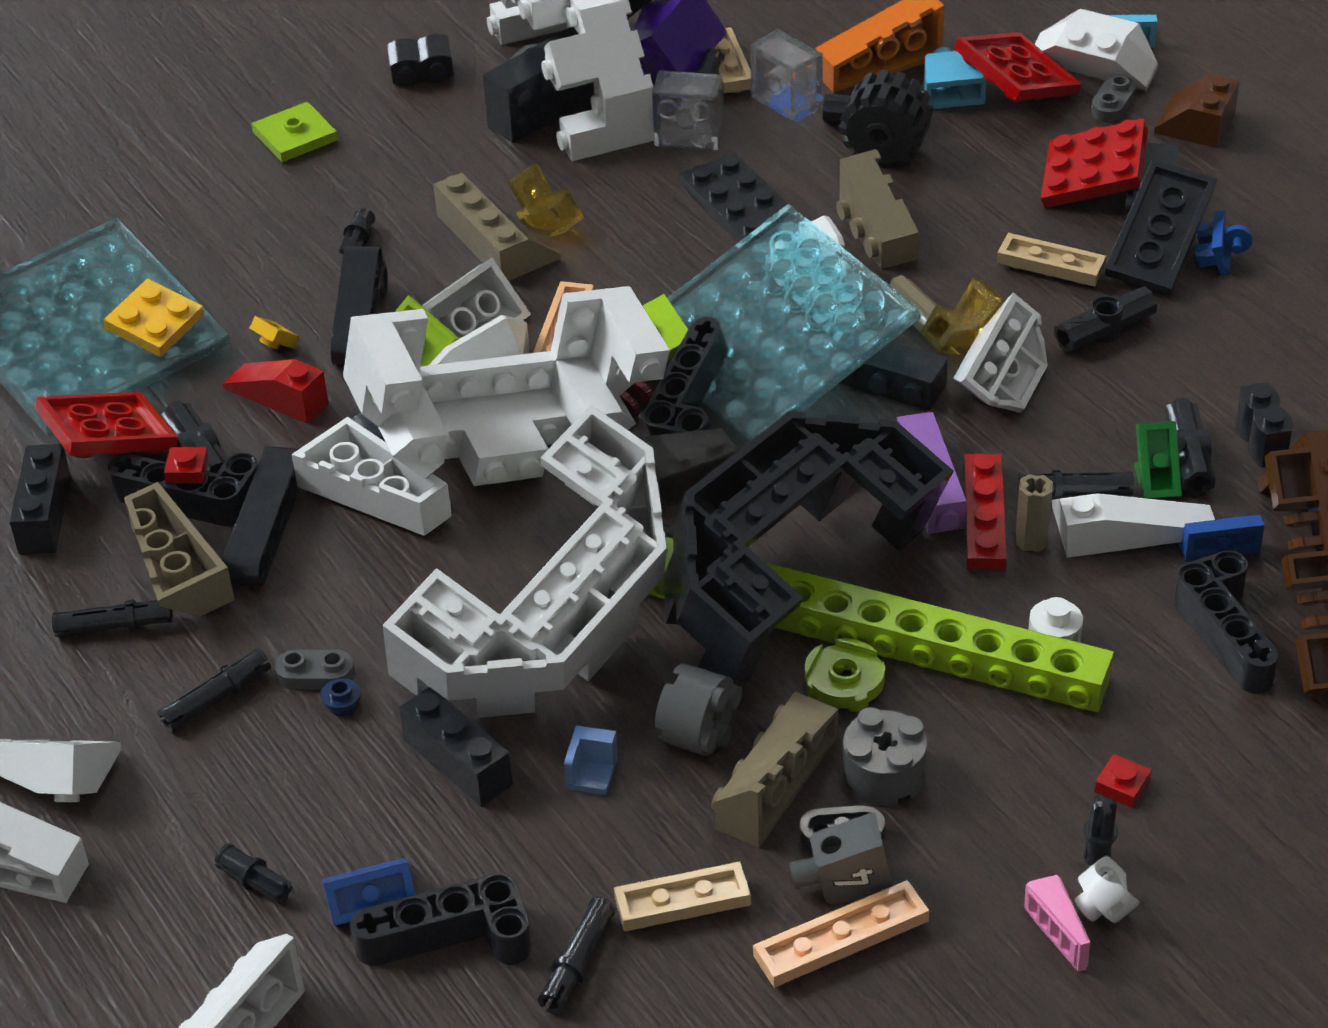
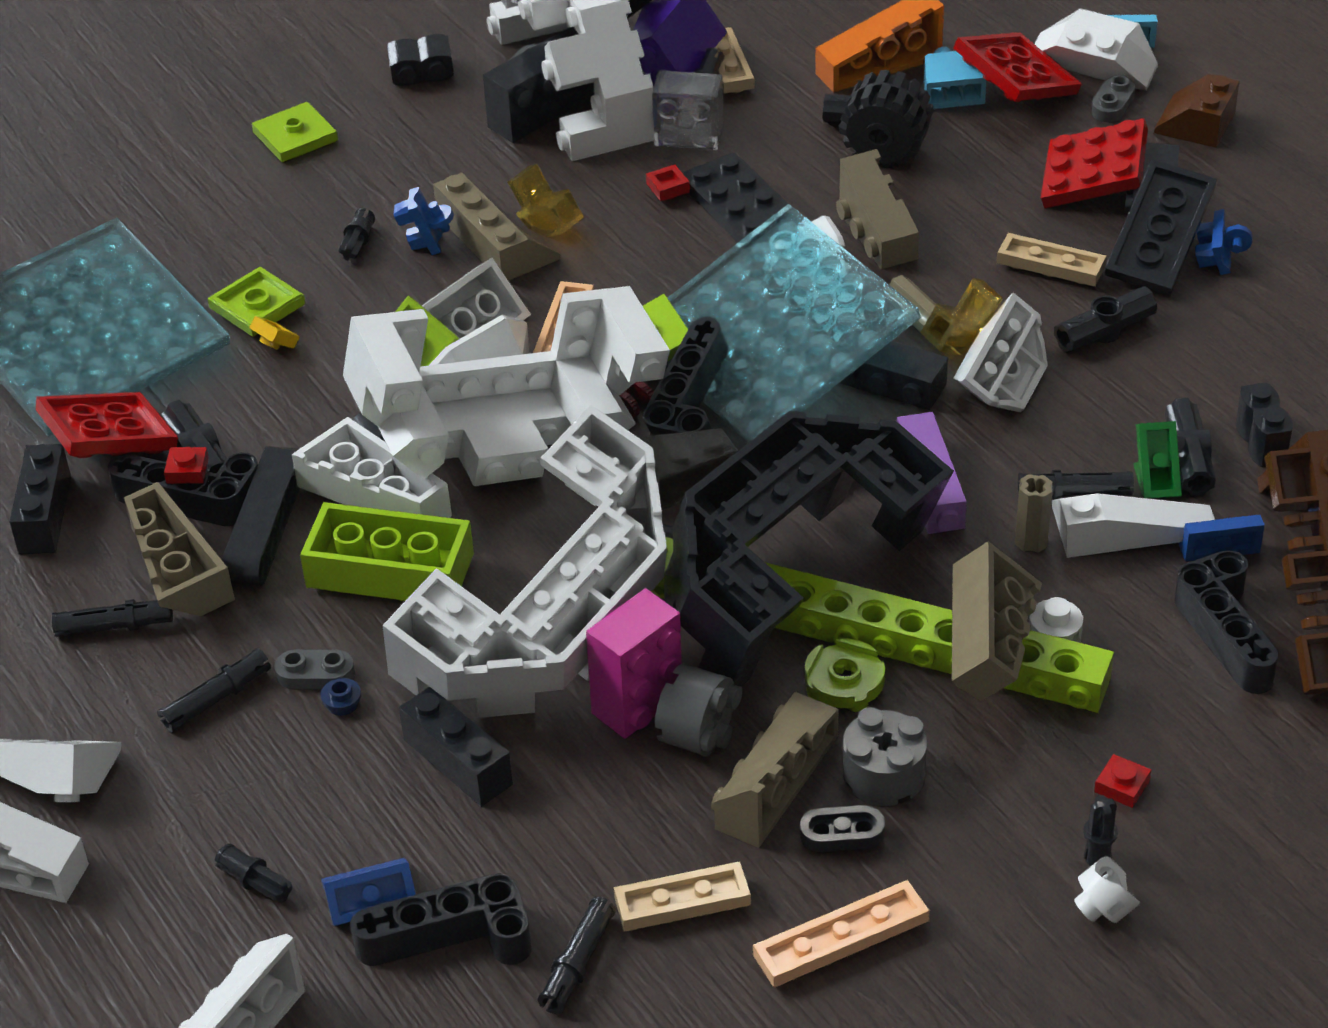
(153, 317): yellow plate -> none
(256, 295): none -> lime plate
(282, 386): red slope -> none
(360, 285): black beam -> none
(383, 550): none -> lime brick
(429, 219): none -> blue hips
(591, 760): medium blue panel -> none
(632, 660): none -> dark pink brick
(667, 182): none -> red plate
(786, 75): clear brick -> none
(846, 861): dark grey torso -> none
(984, 512): red plate -> none
(989, 620): none -> dark tan wedge
(1054, 913): bright pink slope -> none

